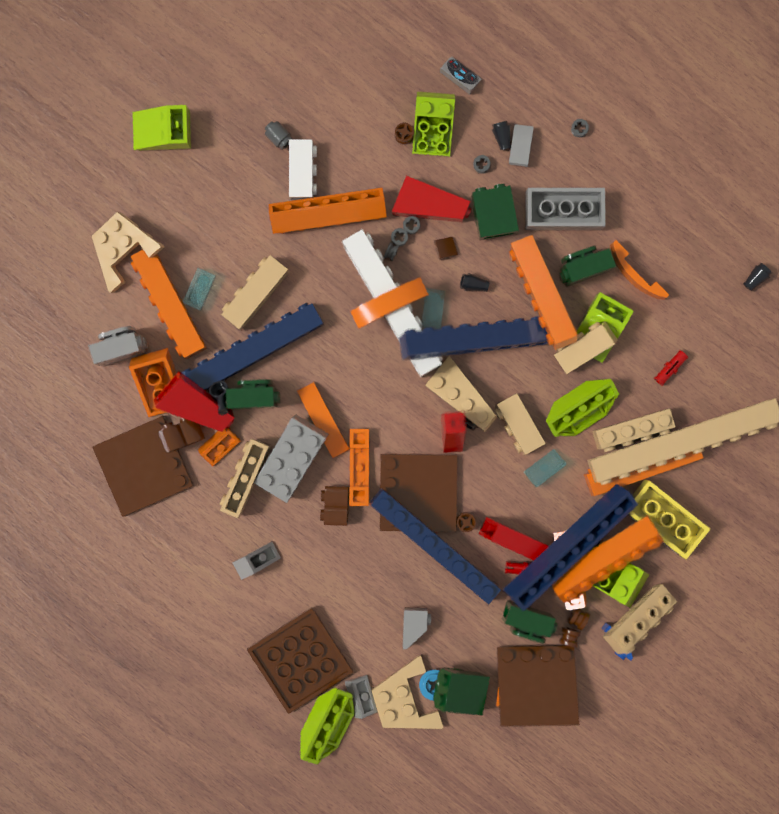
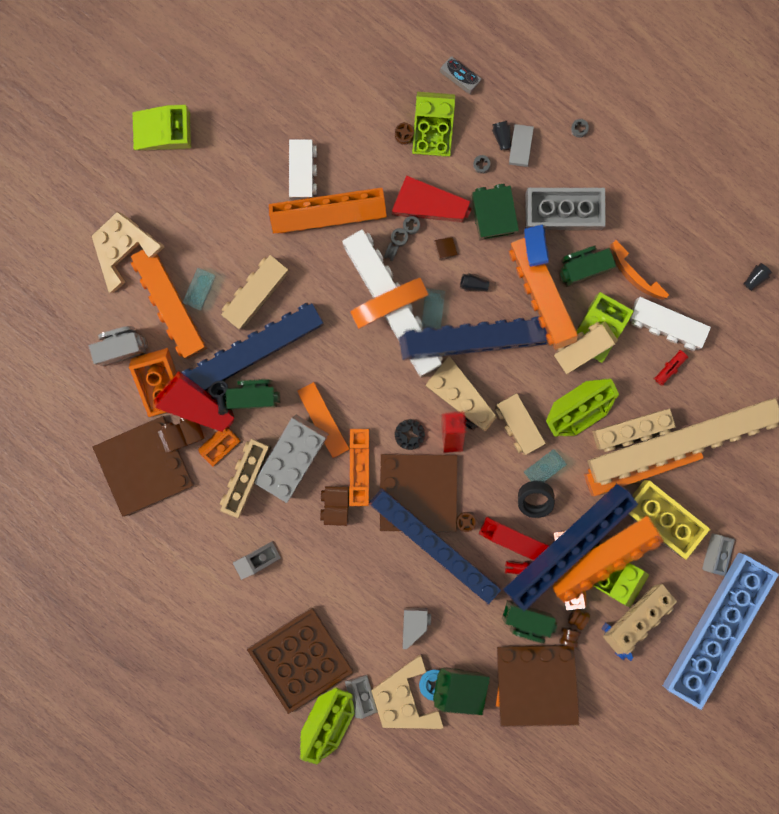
(278, 135): dark grey brick -> none
(418, 430): none -> black gear
(532, 510): none -> black tyre
(536, 245): none -> blue slope
(669, 323): none -> white brick
(718, 554): none -> light grey slope
(720, 630): none -> light blue brick

